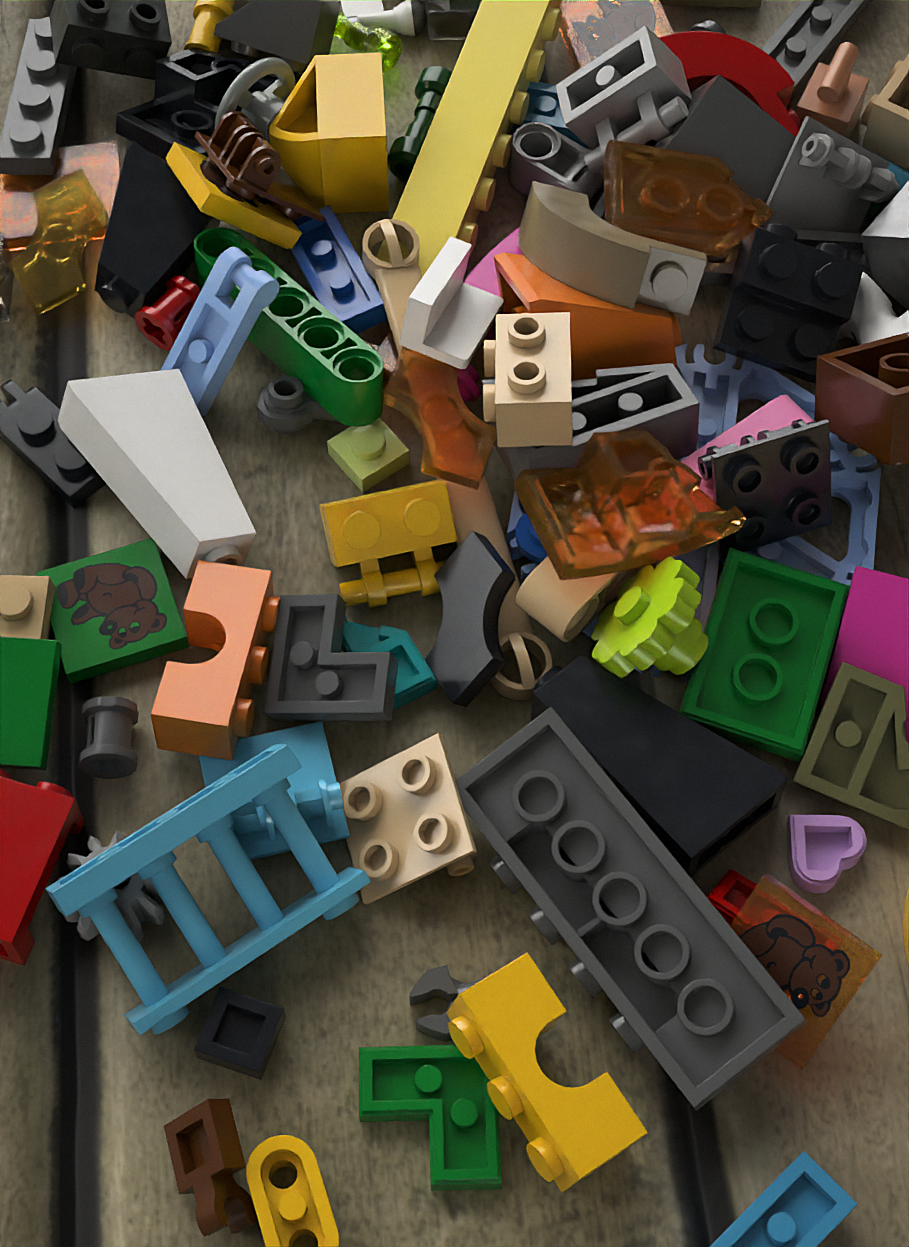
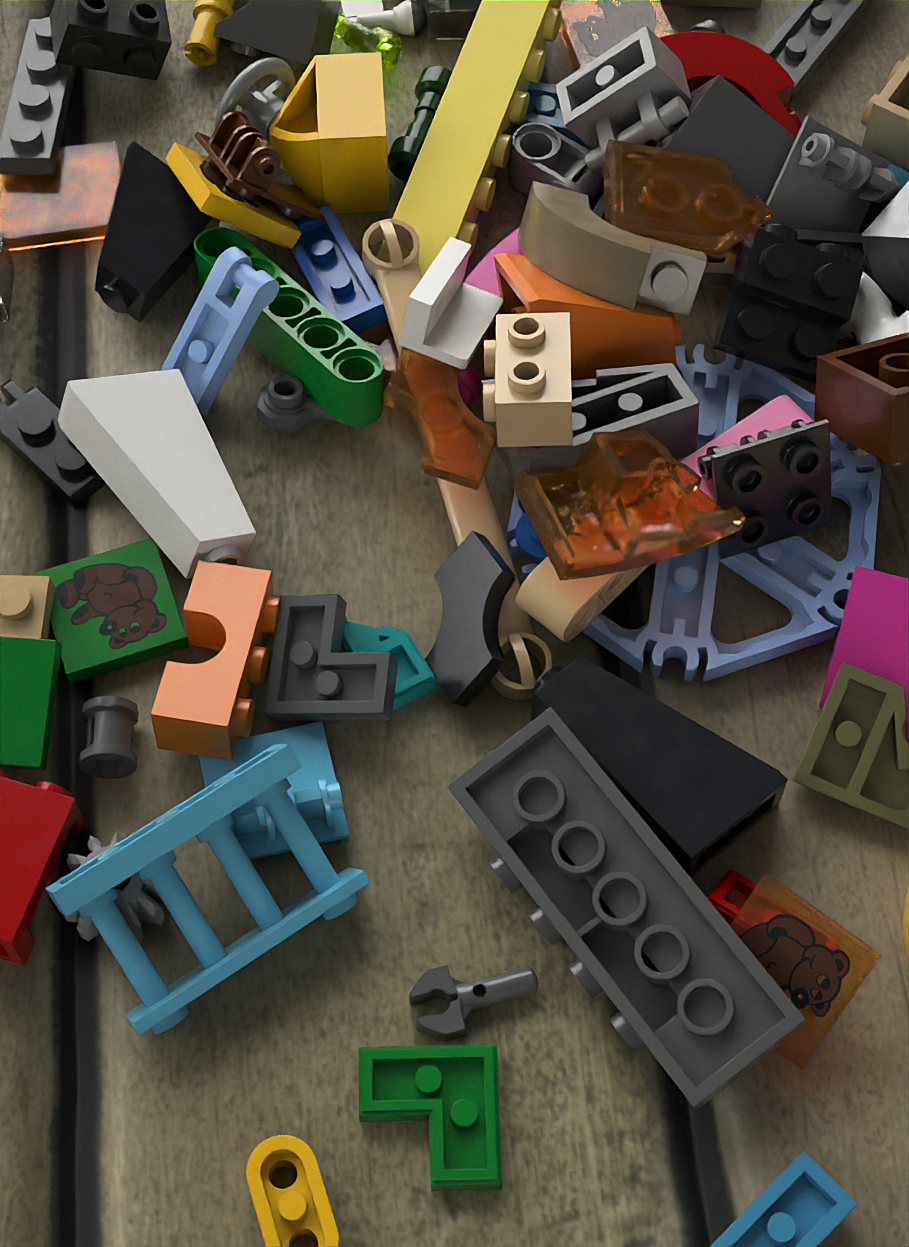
(66, 221): clear yellow tile -> none
(167, 315): red bush -> none
(185, 100): black slope -> none
(204, 1158): reddish brown plate -> none
(240, 1033): black plate -> none
(368, 453): yellowish green plate -> none
(384, 526): yellow brick -> none
(407, 820): tan hinge -> none
(566, 1127): yellow arch -> none
(652, 622): lime plant -> none
(765, 654): green tile -> none
(822, 848): lavender tile -> none
(835, 93): nougat brick -> none

